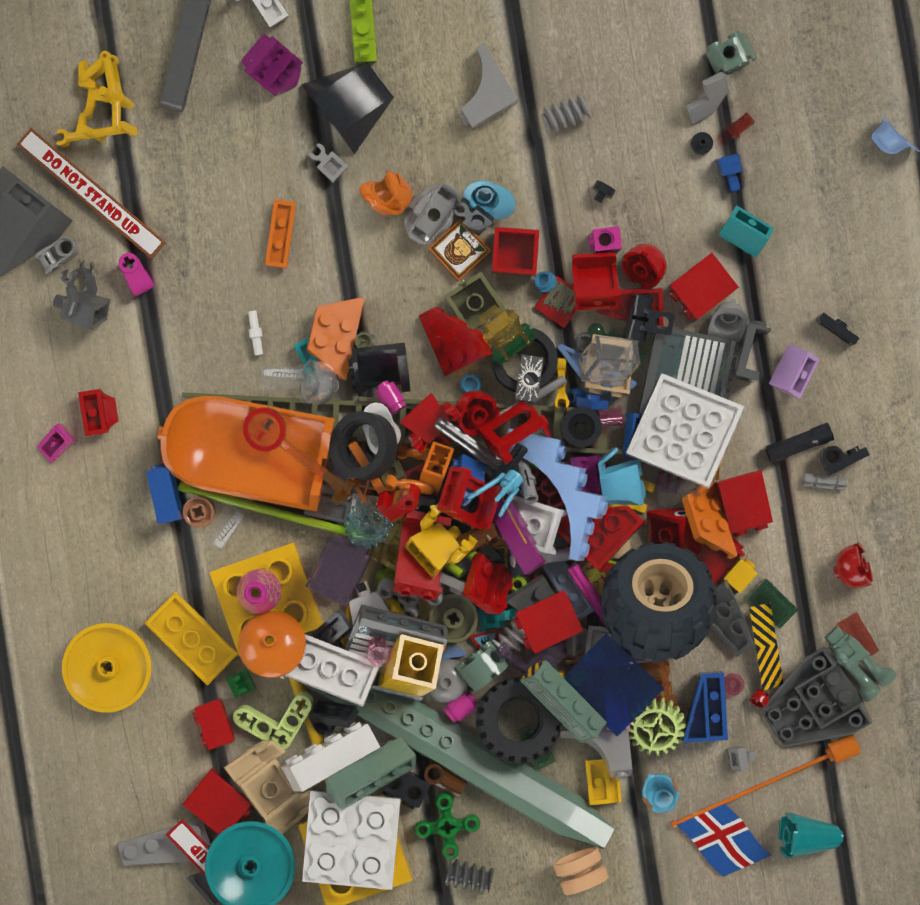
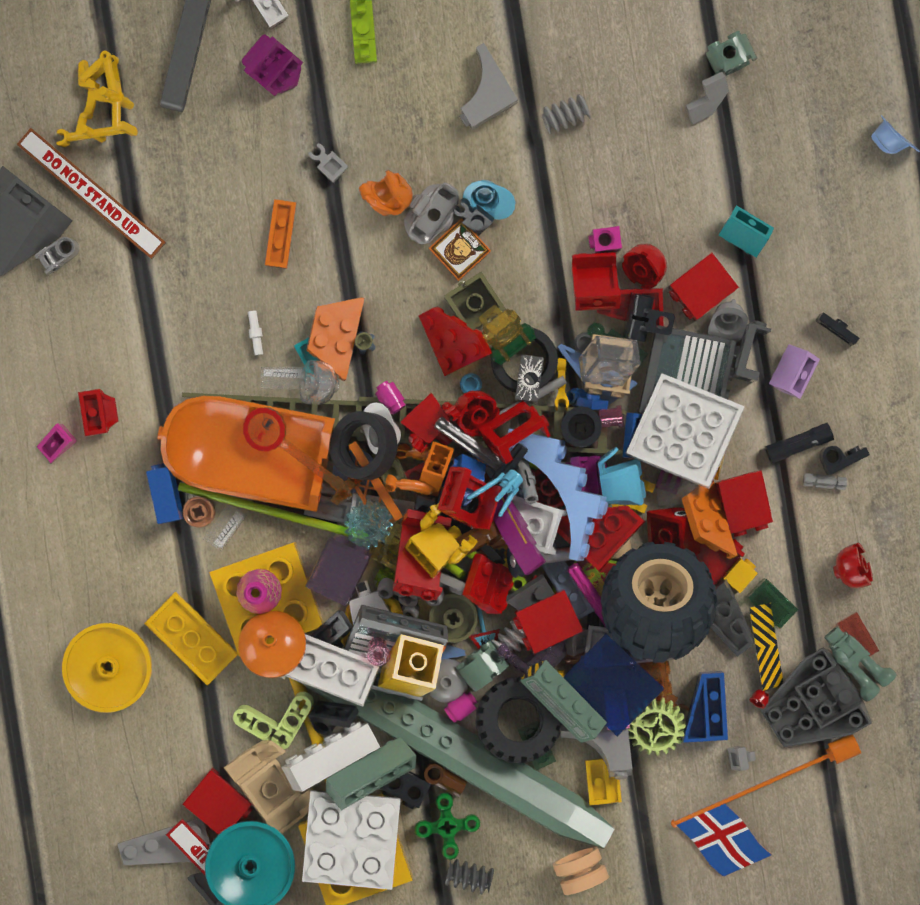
(82, 307): dark grey torso -> none
(137, 277): dark pink piece -> none
(214, 724): red brick -> none
(240, 683): green tile -> none
(351, 101): black wedge -> none
(379, 364): black panel -> none
(398, 502): red leg -> none
(496, 620): teal plate -> none
(515, 251): red piece -> none
(545, 281): dark azure plate -> none
(558, 303): piece -> none
(603, 190): black tile -> none
(660, 793): medium azure hair -> none
(699, 148): black tile -> none
(730, 166): blue piece -> none
(740, 125): clear red pin -> none
(740, 684): clear pink plate -> none
(807, 835): teal cone -> none

